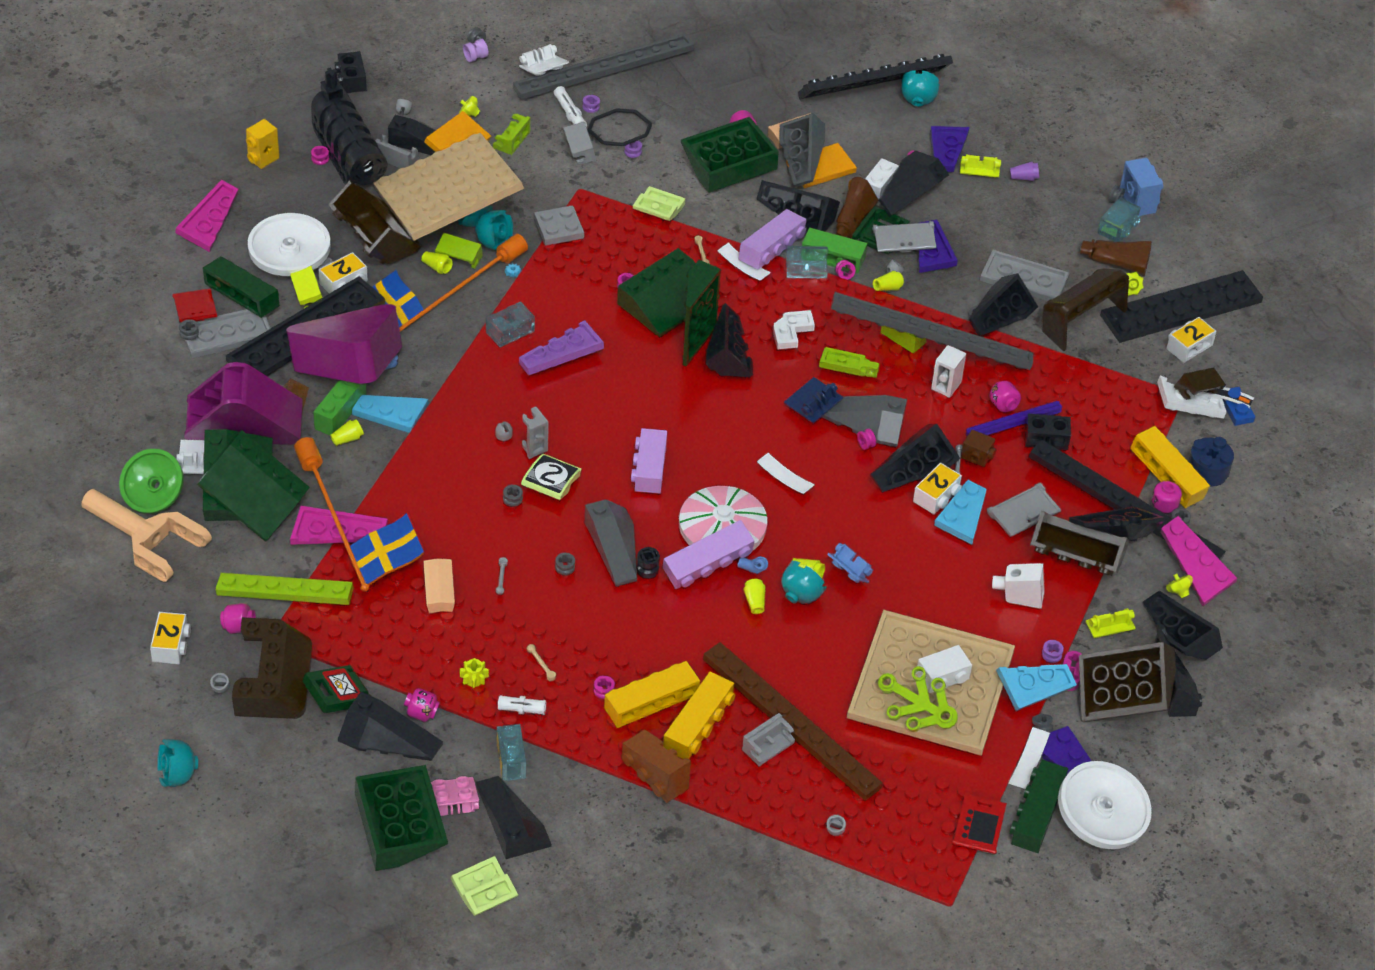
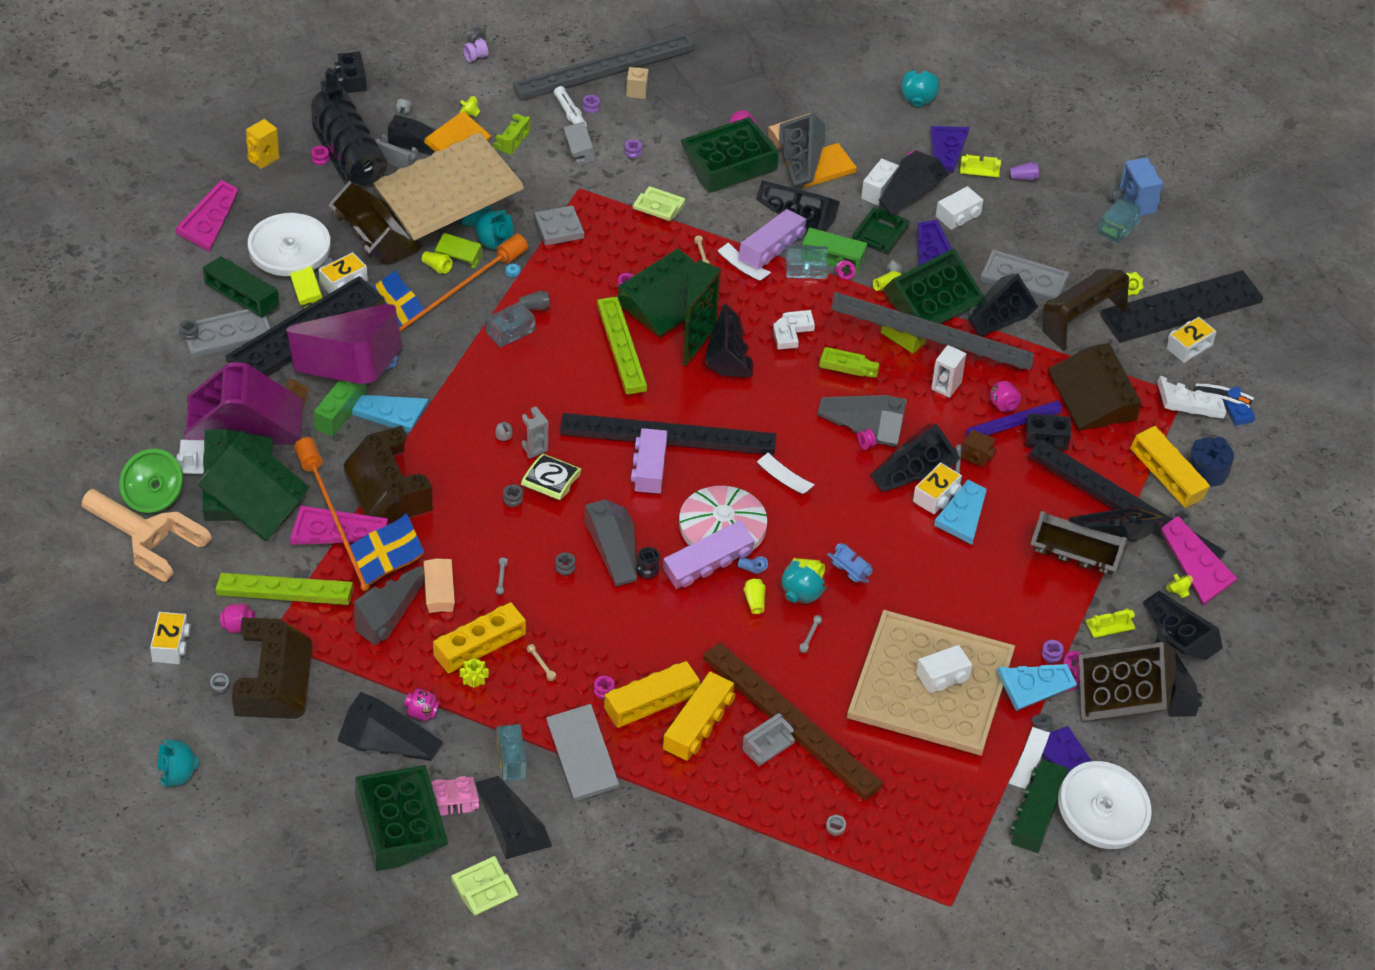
(195, 305): red container -> none
(341, 685): dark green container -> none
(346, 433): neon yellow cone -> none
(379, 482): none -> dark brown windscreen
(382, 608): none -> dark grey wedge
(479, 637): none -> yellow brick
(522, 705): white pin -> none
(536, 301): none -> dark grey cone
(541, 60): white hinge -> none
(570, 346): medium lavender wing -> none
(582, 752): none -> light grey tile
(619, 143): black piece -> none
(621, 345): none -> lime plate
(637, 83): none -> tan brick
(657, 765): dark orange wedge -> none
(676, 433): none -> black plate
(804, 646): none -> light grey hinge
(814, 399): dark blue hinge -> none
(858, 204): reddish brown piece -> none
(870, 77): black plate -> none
(902, 236): light grey door -> none
(920, 702): lime plant -> none
(935, 289): none -> dark green slope
(959, 208): none -> white brick
(979, 824): red container -> none
(1022, 584): white torso -> none
(1025, 506): light grey door -> none
(1095, 388): none -> dark brown slope
(1127, 255): reddish brown piece -> none
(1166, 496): dark pink head -> none
(1199, 381): dark brown hinge -> none

